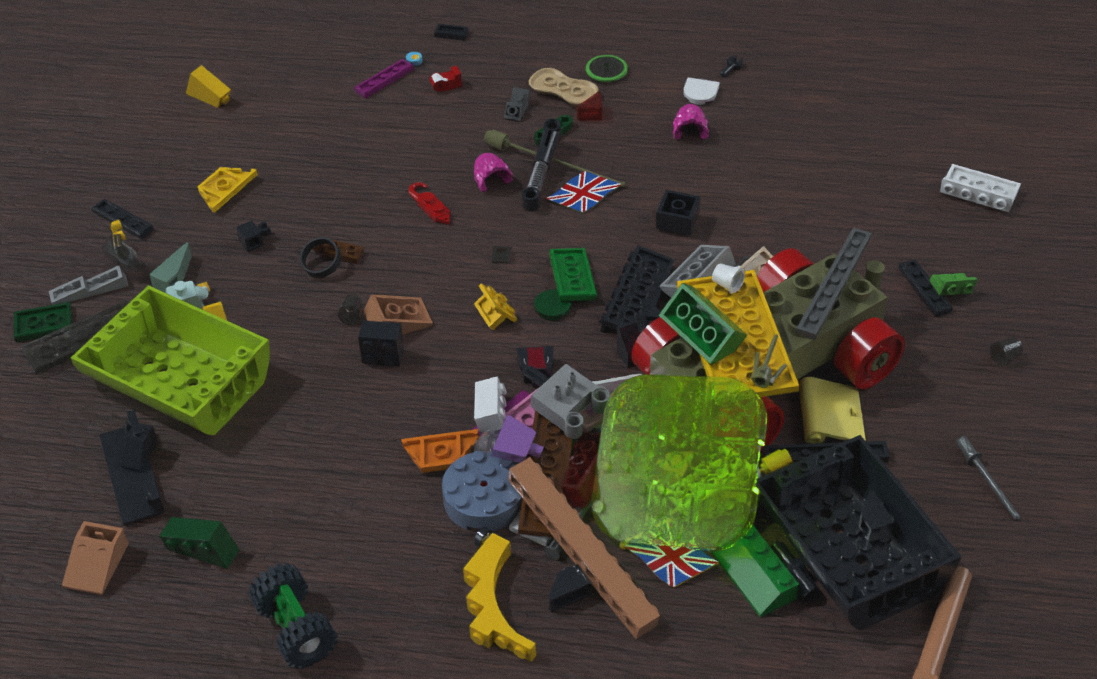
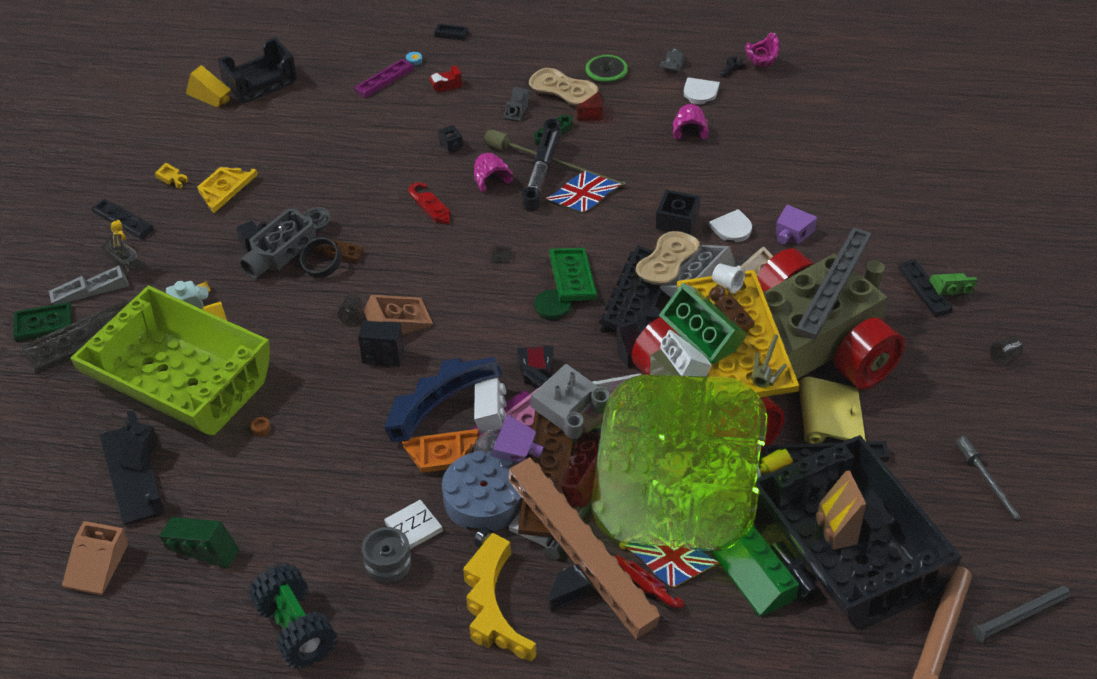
(170, 174): none -> yellow plate
(171, 269): sand green slope -> none
(259, 75): none -> black windscreen
(260, 426): none -> dark orange tile
(283, 240): none -> dark grey brick
(386, 555): none -> dark grey wheel
(415, 523): none -> white tile
(431, 391): none -> dark blue arch
(453, 142): none -> black brick
(494, 307): yellow bracket -> none
(648, 583): none -> red plate
(665, 261): none -> tan plate
(673, 60): none -> dark grey slope
(684, 356): none -> white slope
(731, 308): none -> reddish brown plate
(732, 226): none -> white tile
(768, 48): none -> dark pink hair
(794, 225): none -> medium lavender torso
(842, 513): none -> nougat slope
(980, 187): white bracket -> none
(1016, 615): none -> dark grey axle

